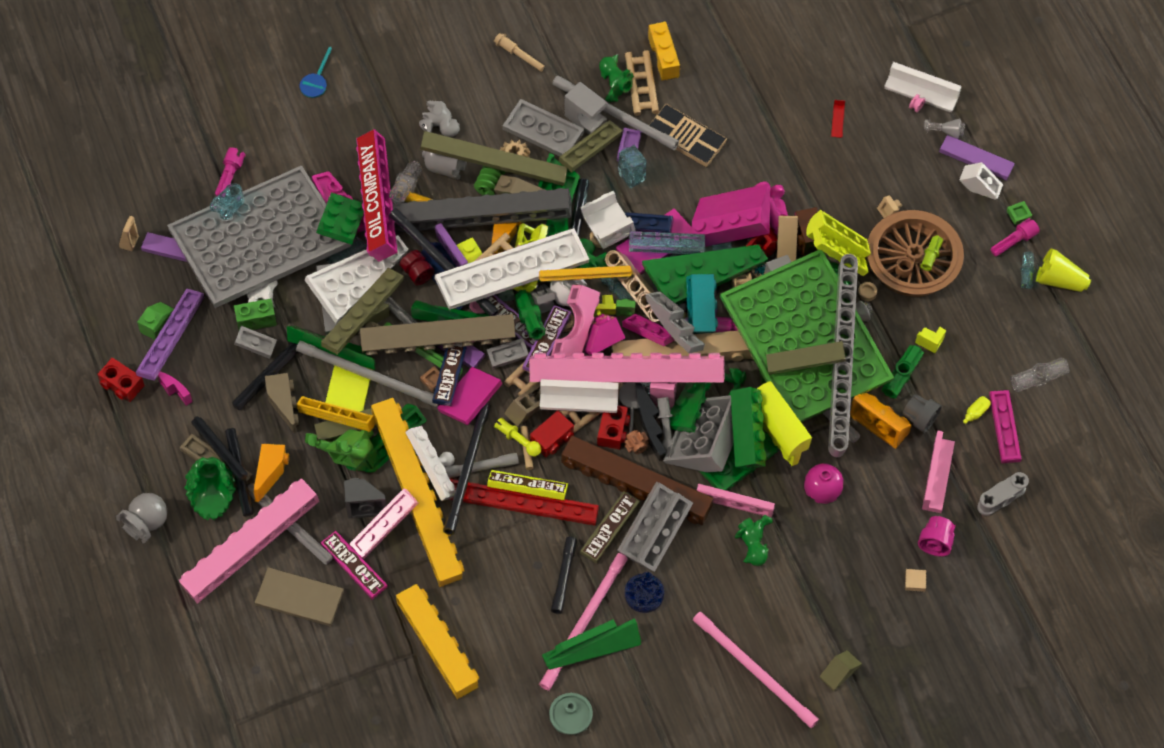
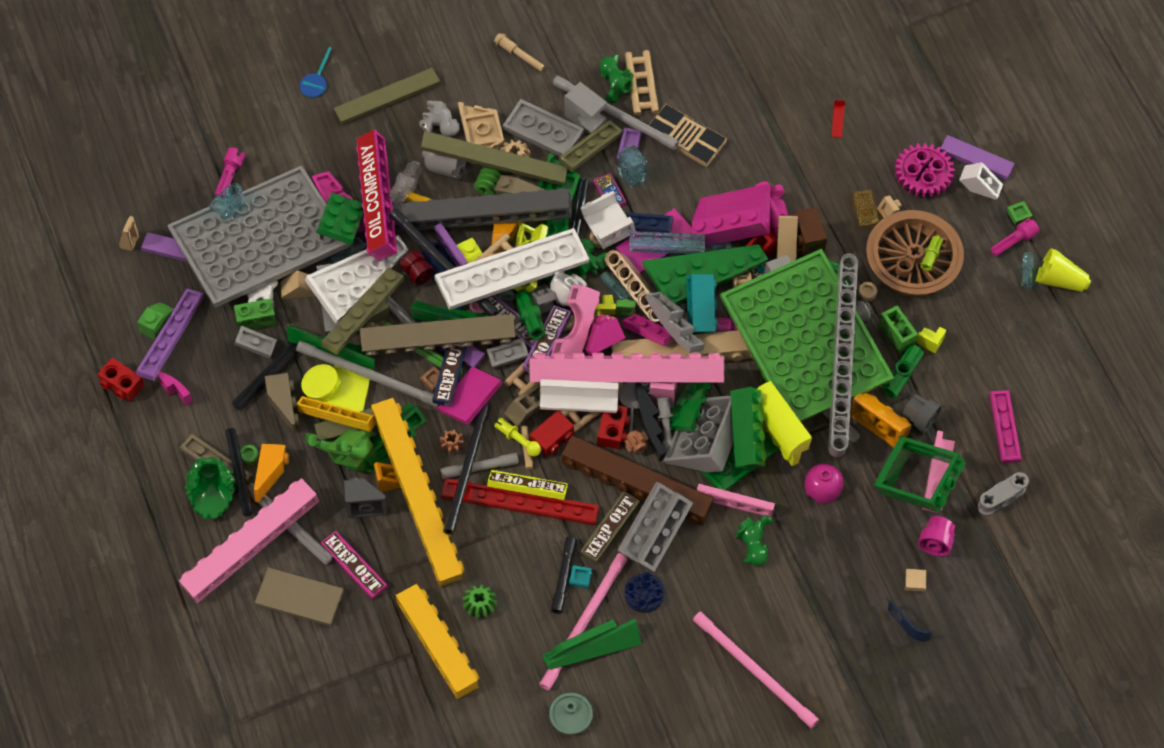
(144, 514): light grey tile -> none
(219, 448): black axle -> none
(249, 454): none -> bright green tile
(295, 286): none -> tan slope
(320, 382): none -> neon yellow tile
(384, 523): bright pink tile -> none
(386, 96): none -> olive tile
(386, 477): none -> light orange slope
(432, 464): white plate -> none
(451, 442): none -> nougat gear
(479, 594): none -> bright green gear
(481, 126): none -> tan wing
(580, 577): none -> teal tile
(585, 273): yellow axle -> none
(607, 184): none -> tile
(662, 43): yellow arch -> none
(735, 377): green plant -> none
(805, 357): olive tile -> none
(838, 240): neon yellow brick -> none
(840, 669): olive slope -> none
(865, 207): none -> clear yellow slope
(896, 462): none -> green window
(898, 329): none -> bright green brick
(908, 627): none -> dark blue piece
(910, 162): none -> dark pink gear
(913, 82): white panel -> none
(917, 103): bright pink bush -> none
(952, 128): piece -> none
(977, 409): neon yellow piece -> none
(1049, 371): clear piece -> none

